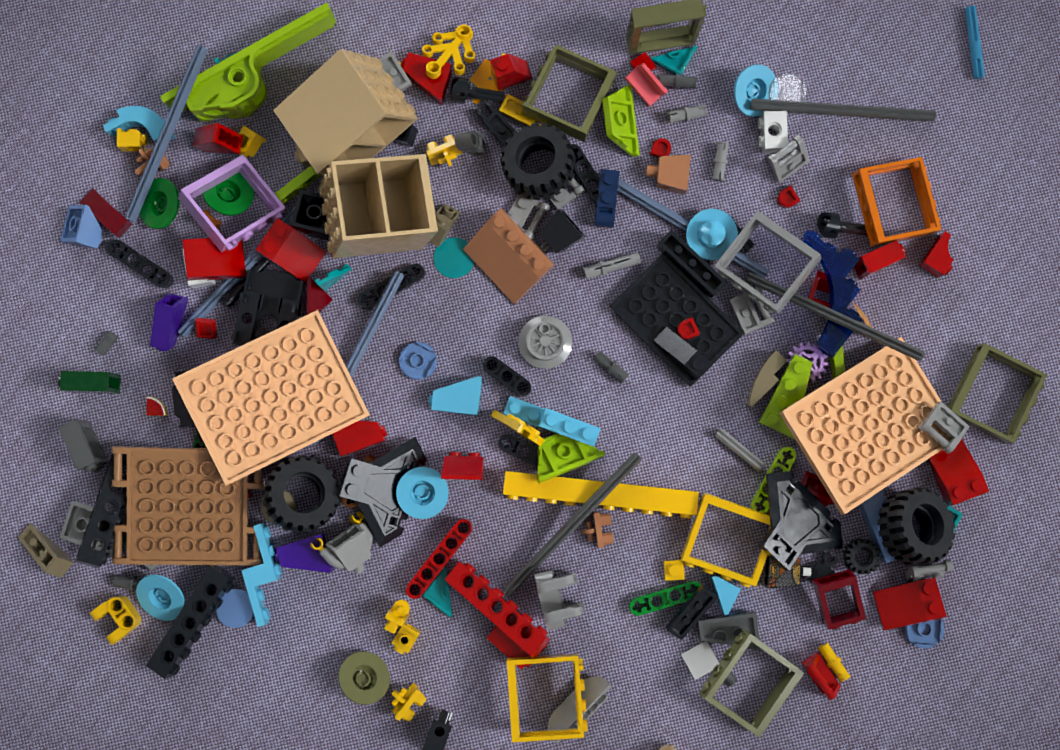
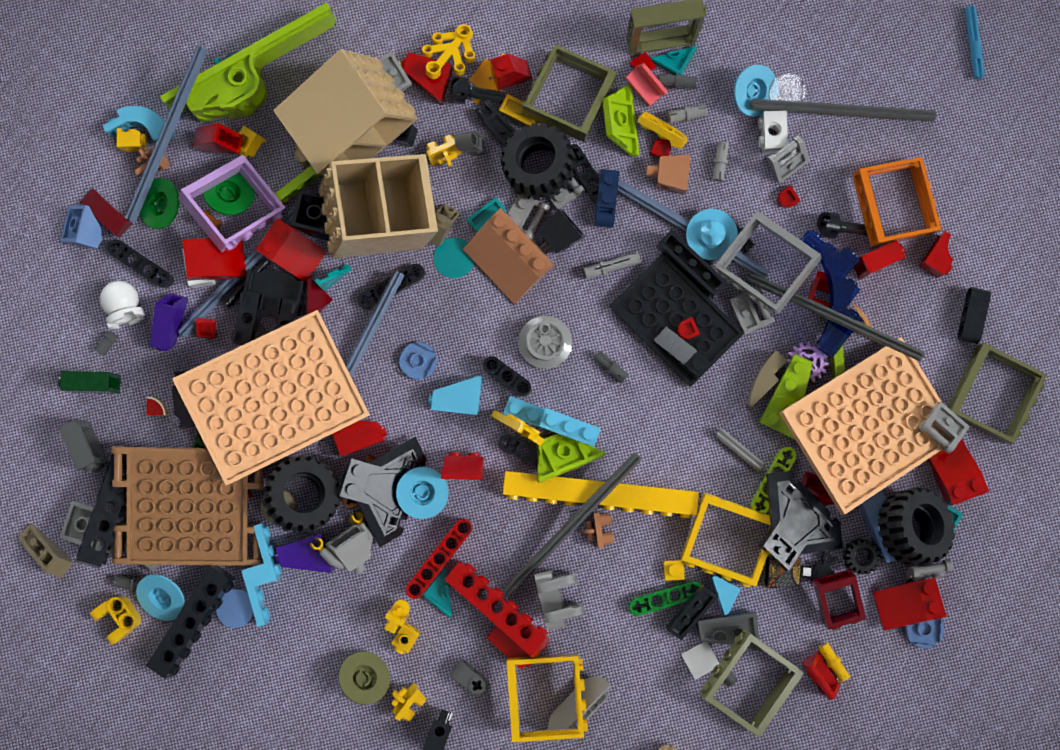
(121, 304): none -> white tile
(466, 674): none -> dark grey piece
(480, 217): none -> teal tile
(663, 130): none -> yellow hinge
(974, 315): none -> black beam

